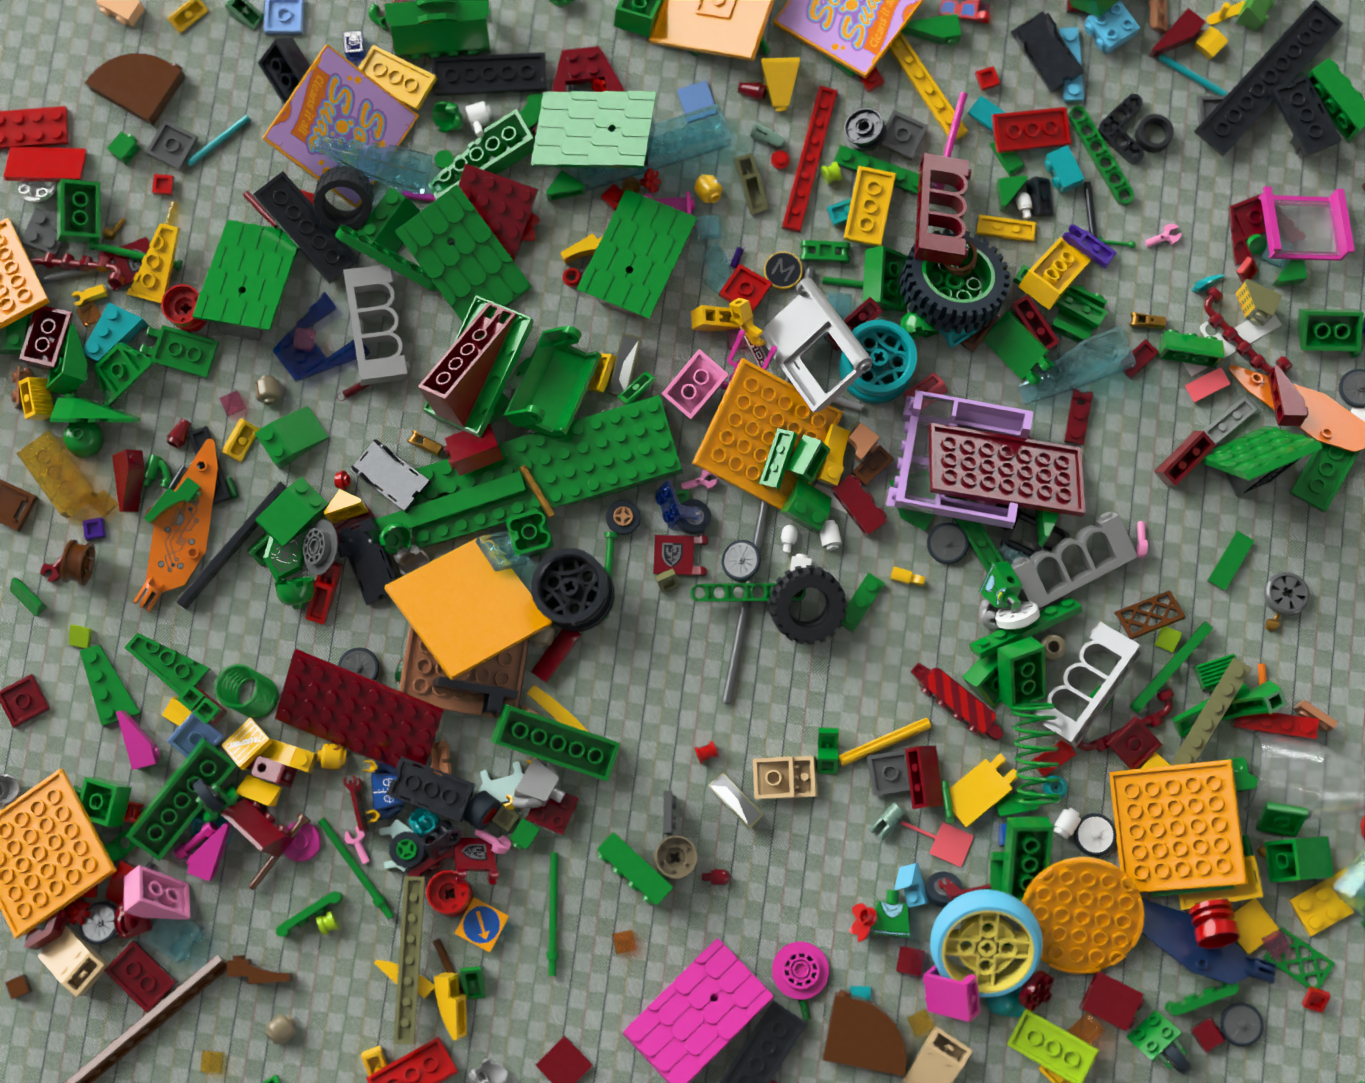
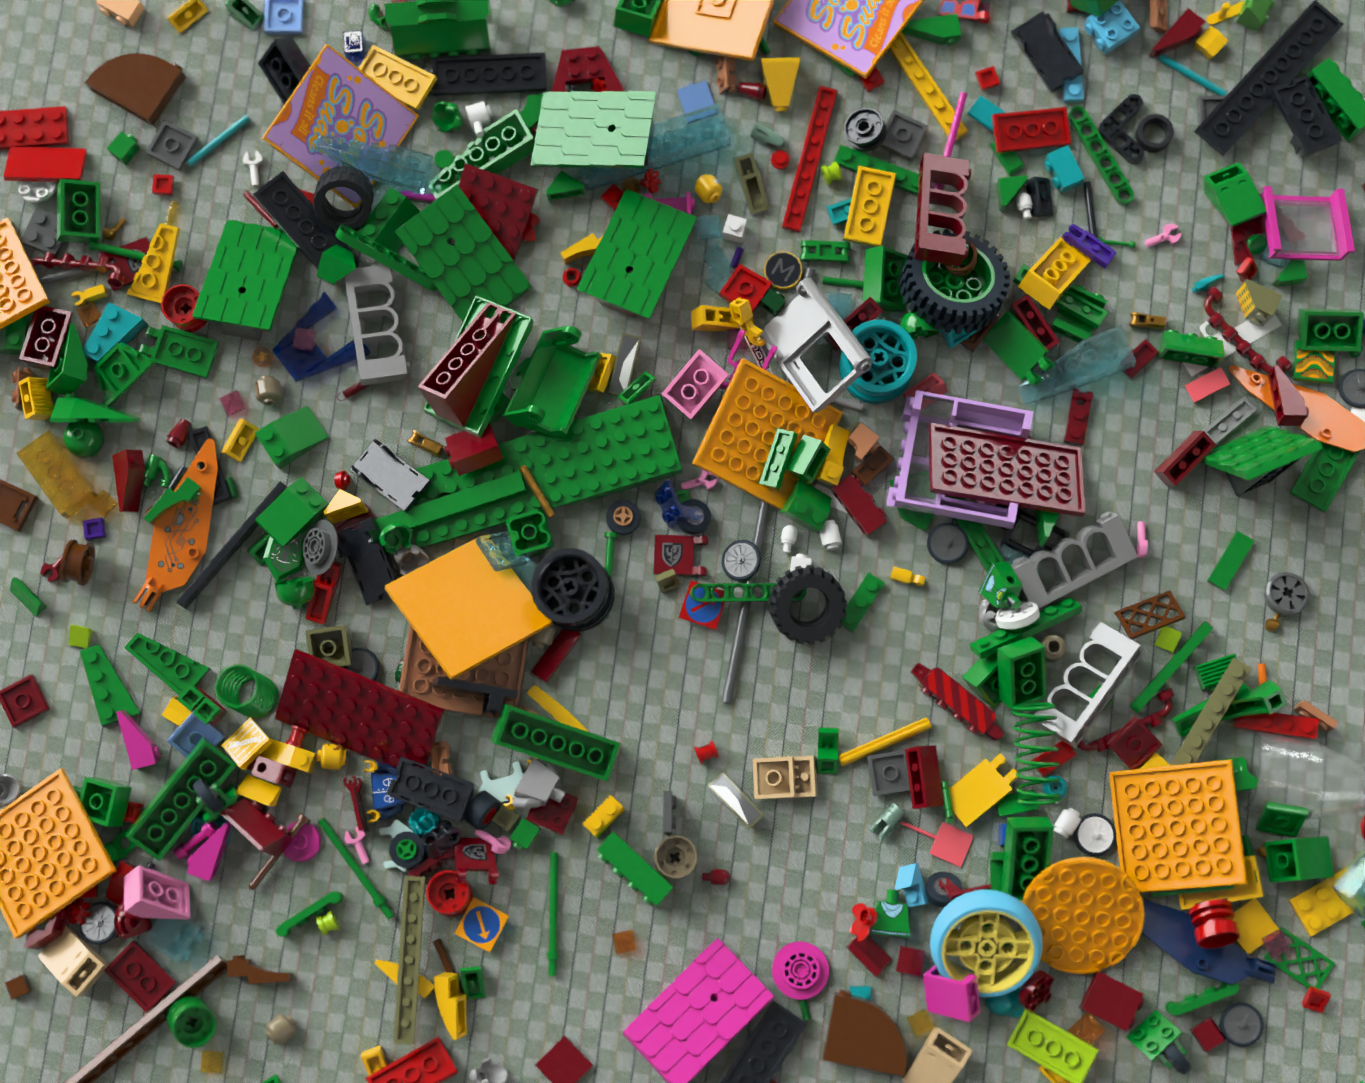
(192, 1033): none -> green wheel
(253, 167): none -> white bar
(262, 357): none -> clear orange tile
(297, 736): none -> red bush
(331, 644): none -> olive slope
(335, 264): none -> green slope
(603, 816): none -> yellow brick
(704, 614): none -> piece
(725, 79): none -> nougat hinge
(734, 229): none -> white brick
(773, 302): none -> dark green plate
(869, 954): none -> dark red panel
(1006, 228): yellow tile -> none
(1234, 194): none -> green slope
(1313, 365): none -> slope

